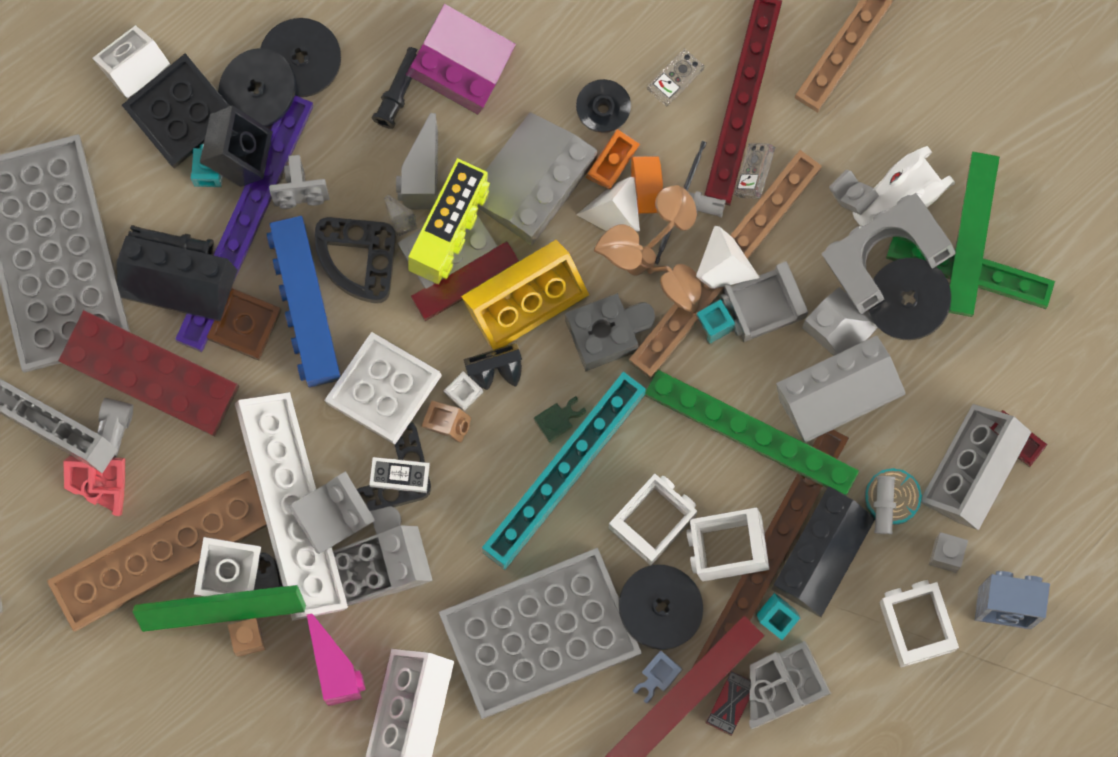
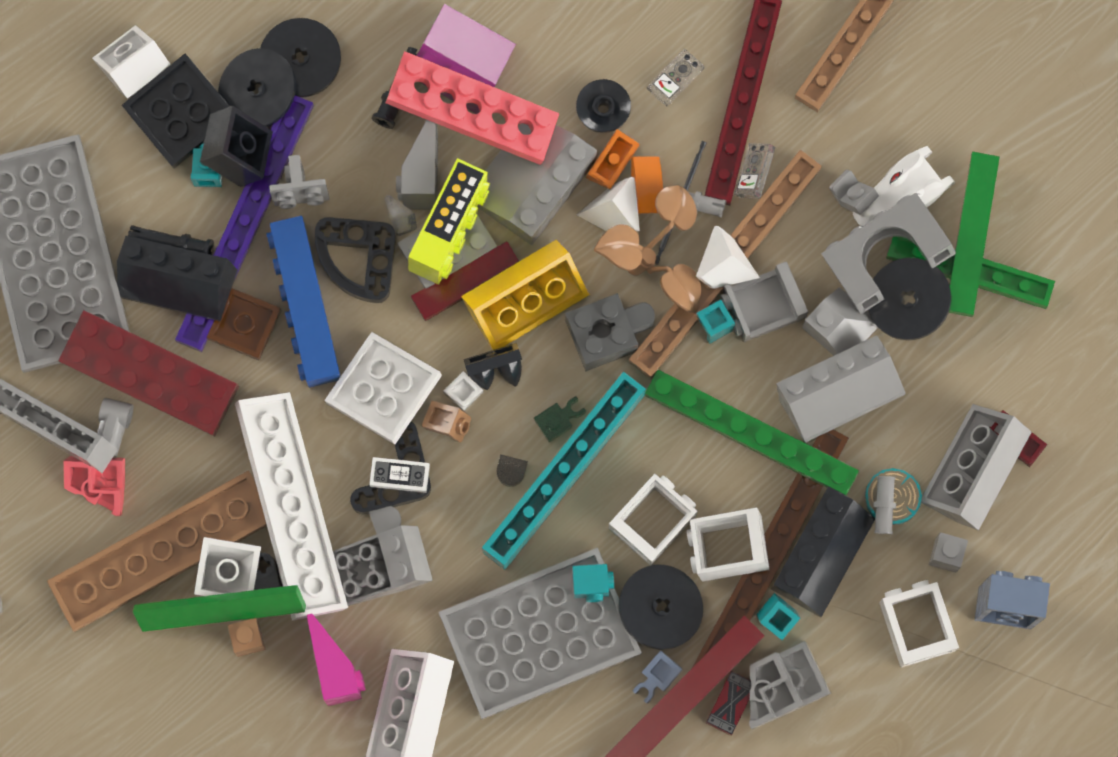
(331, 513): light grey bracket -> none
(458, 118): none -> coral plate
(511, 470): none -> clear smoke tile
(592, 582): none -> teal brick

